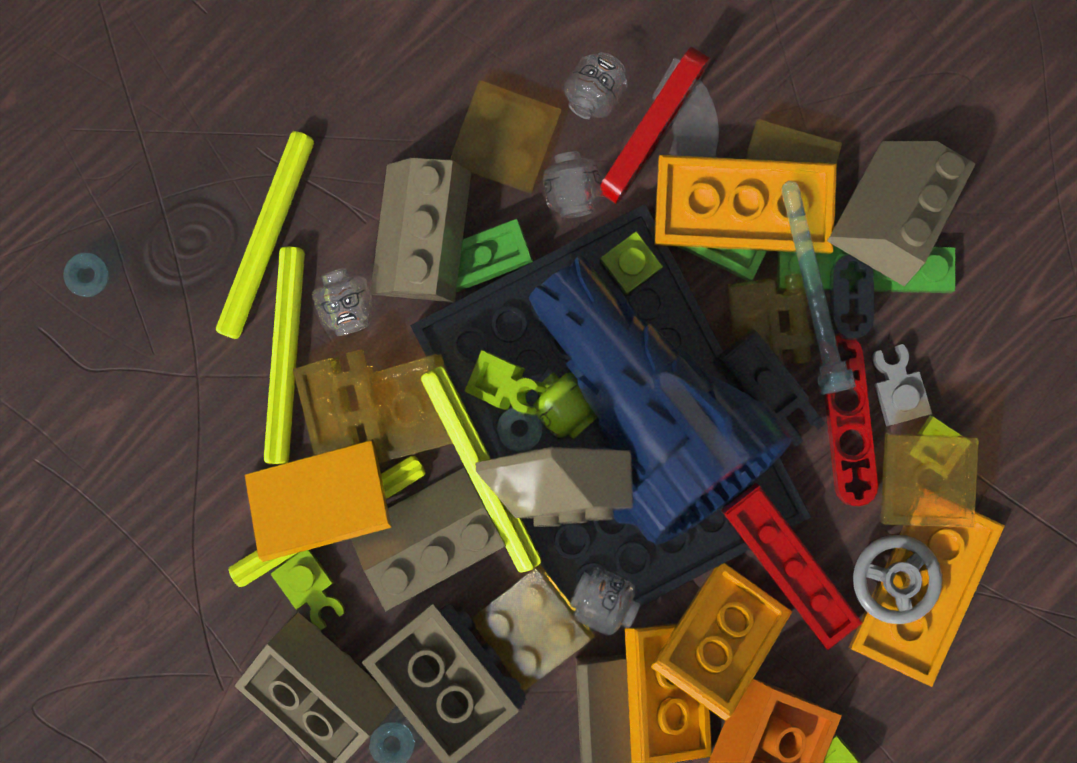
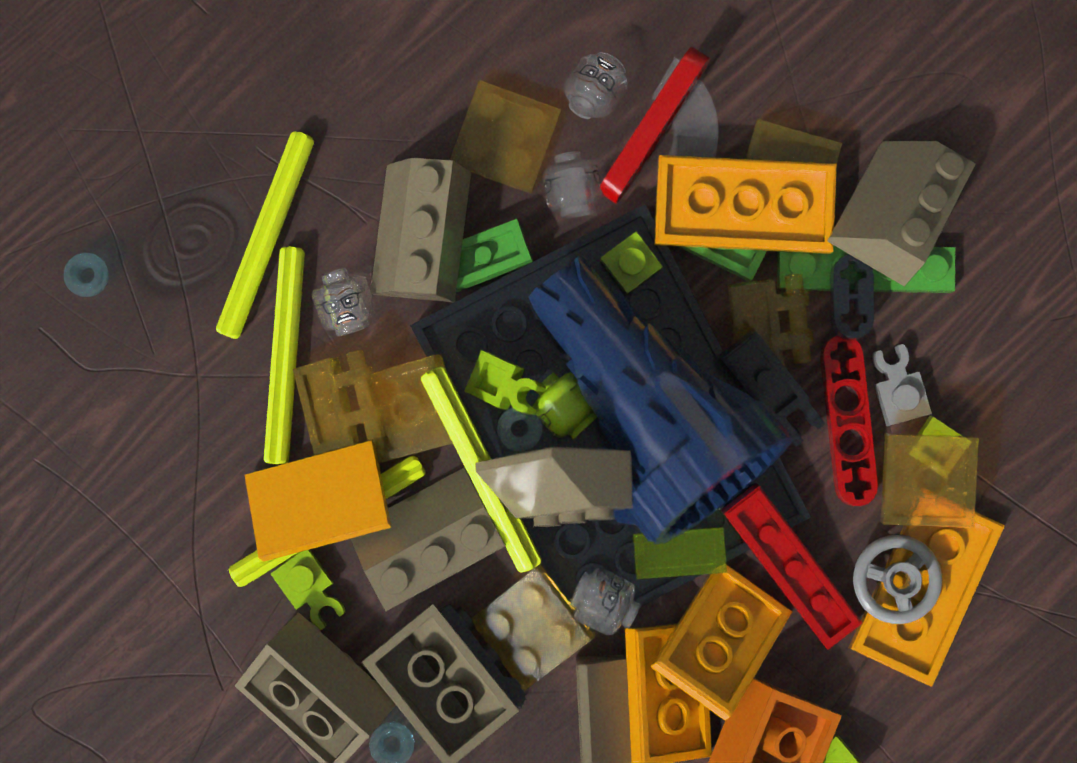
(687, 554): none -> clear neon green tile
(834, 372): clear light blue piece -> none

